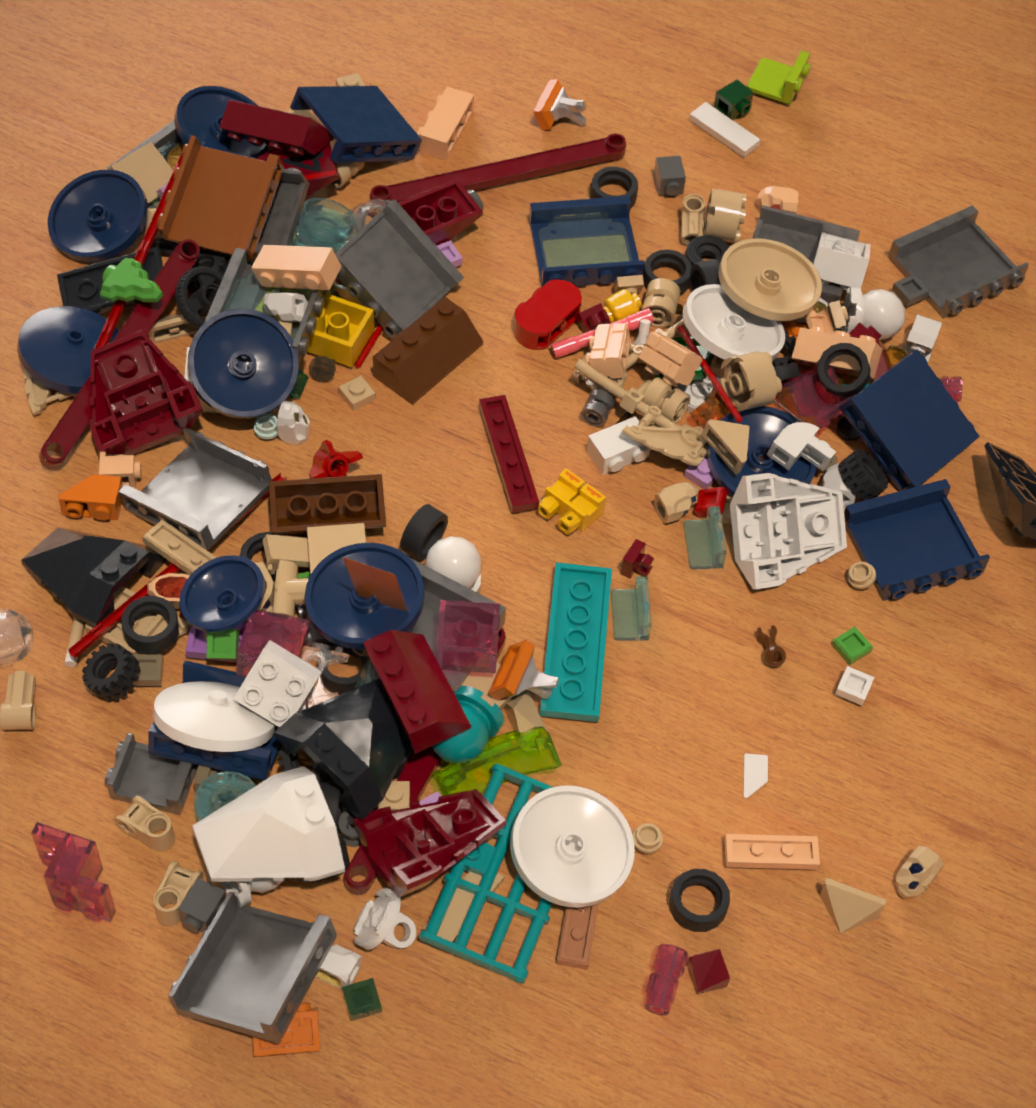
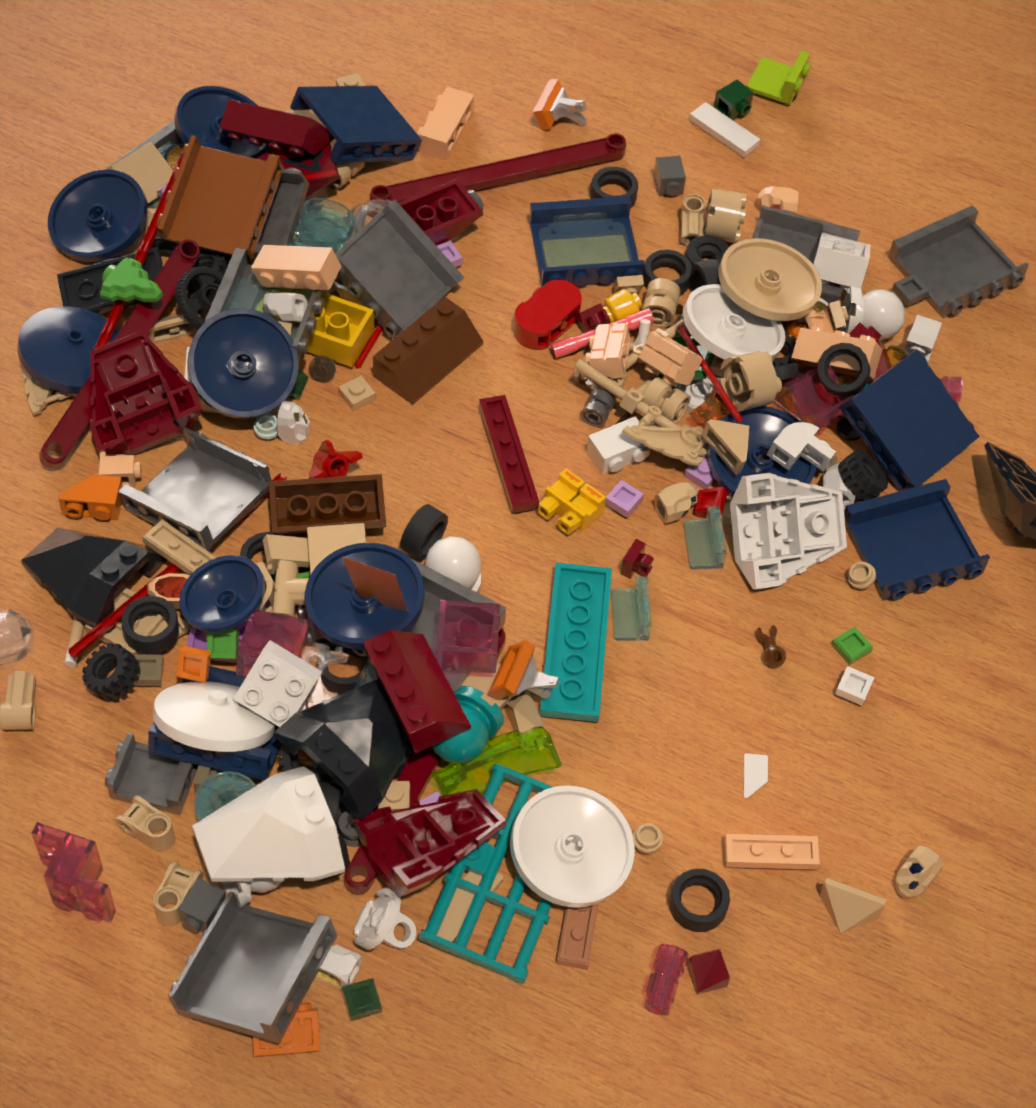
(193, 663): none -> orange tile
(624, 498): none -> lavender plate

